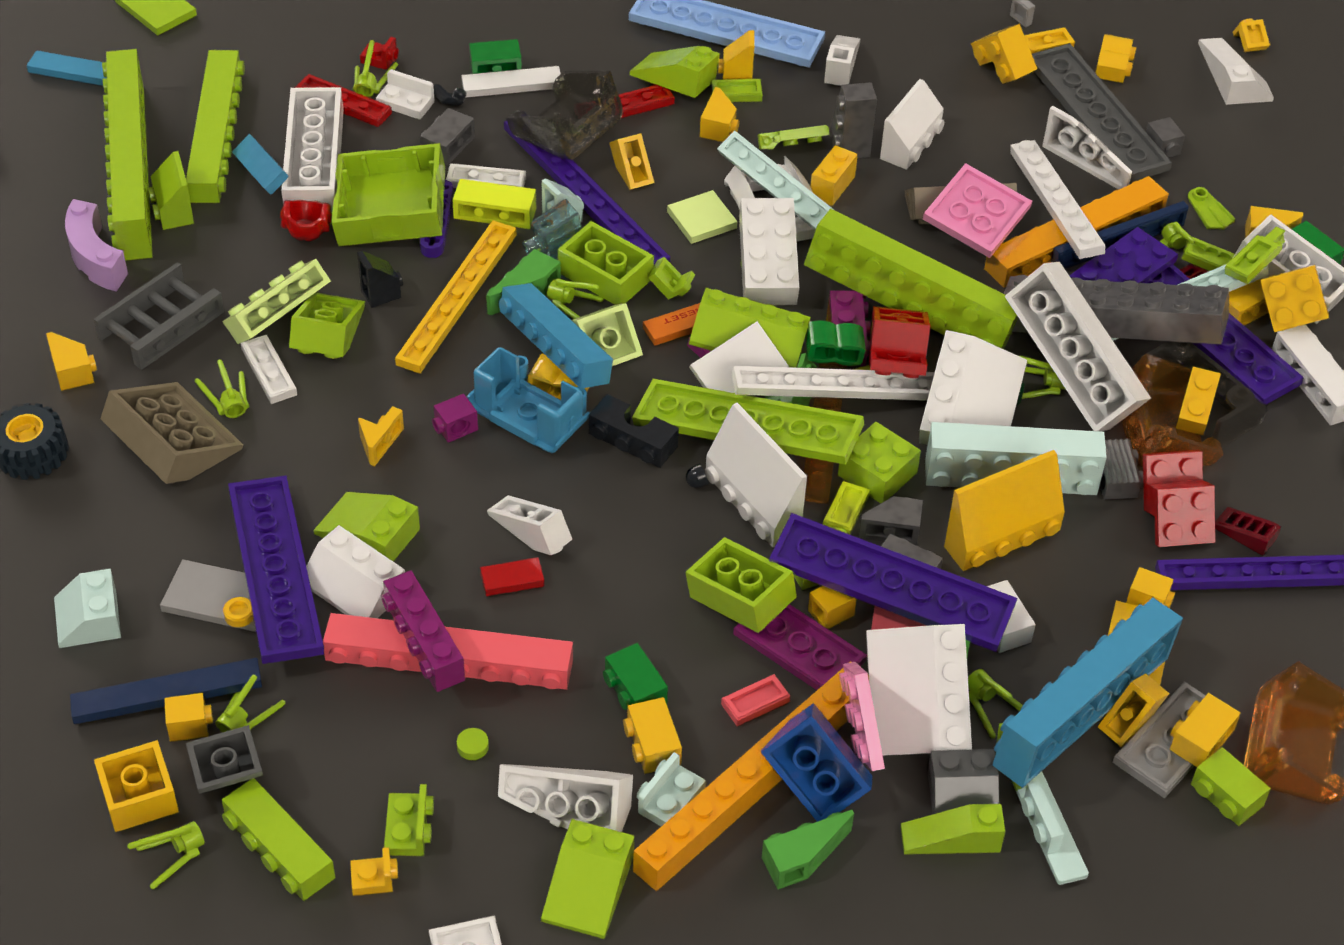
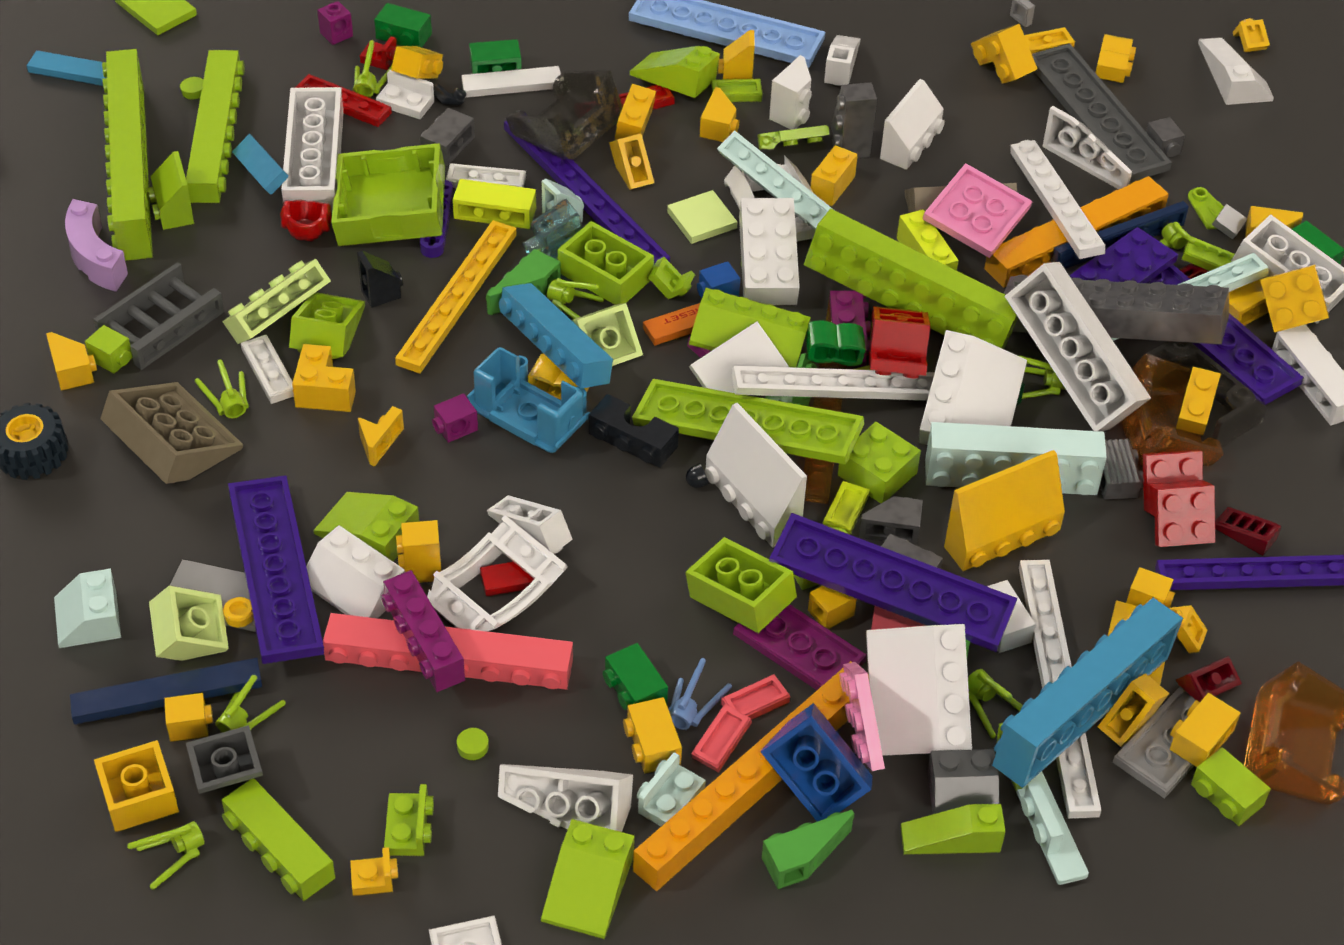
(109, 349): none -> lime brick
(187, 624): none -> yellowish green slope
(191, 87): none -> lime tile
(320, 384): none -> yellow brick
(335, 22): none -> magenta brick
(404, 24): none -> green brick
(417, 62): none -> yellow brick
(419, 549): none -> yellow brick
(517, 546): none -> white wedge
(635, 112): none -> yellow brick
(683, 709): none -> medium blue plant
(719, 277): none -> blue brick
(721, 738): none -> coral tile
(791, 95): none -> white slope
(925, 238): none -> neon yellow brick
(1052, 657): none -> white plate
(1191, 630): none -> yellow bracket
(1210, 679): none -> dark red slope
(1229, 221): none -> light grey tile
(1255, 256): lime hinge -> none

